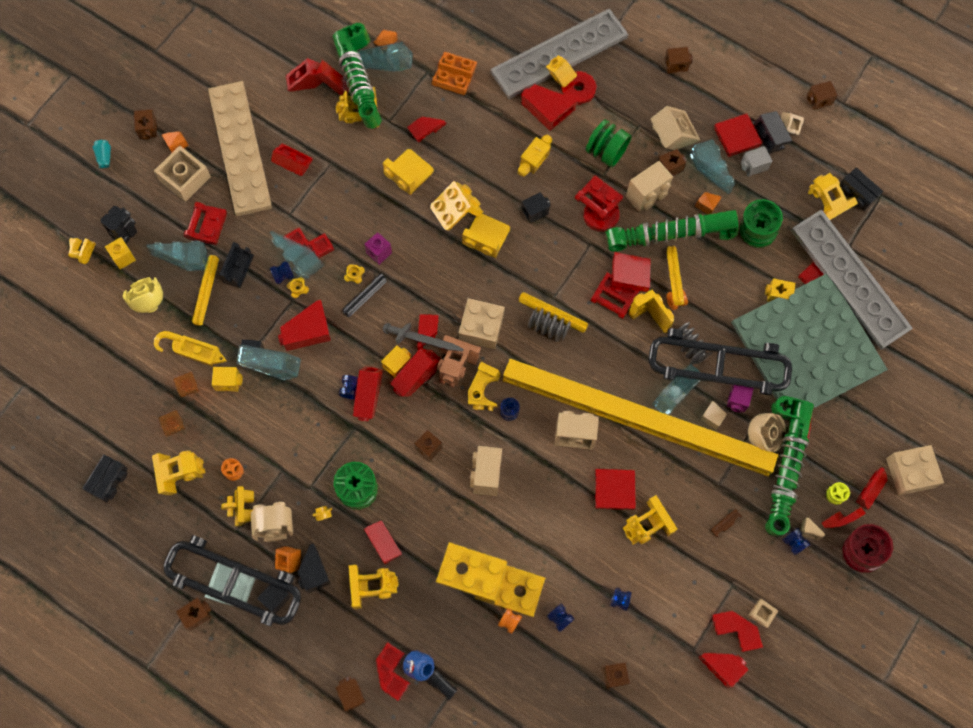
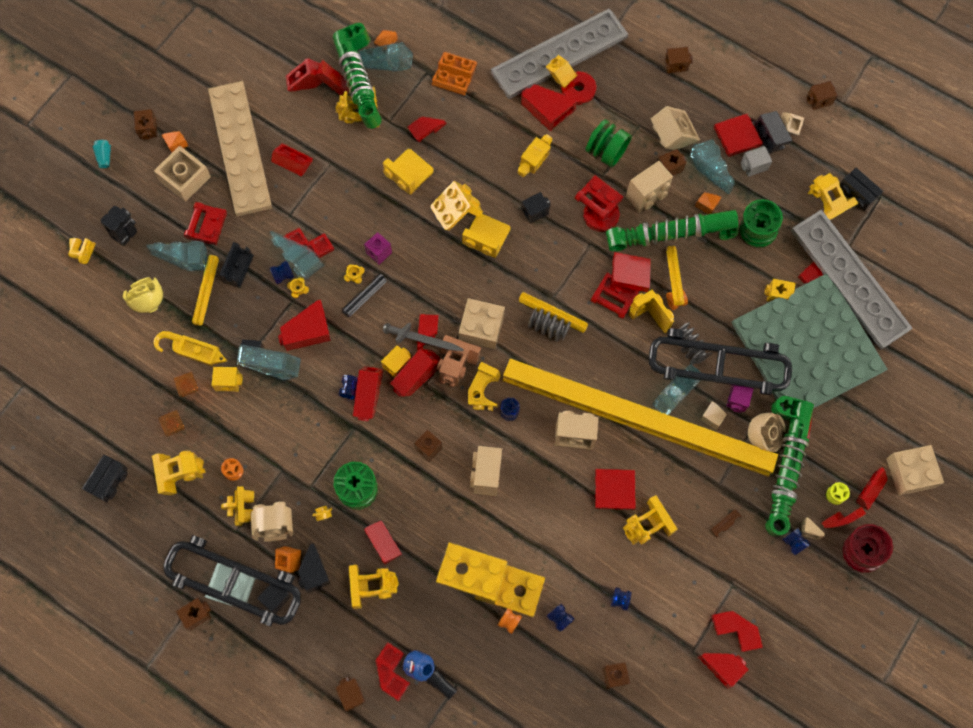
(120, 253): yellow brick -> none
(763, 613): tan slope -> none

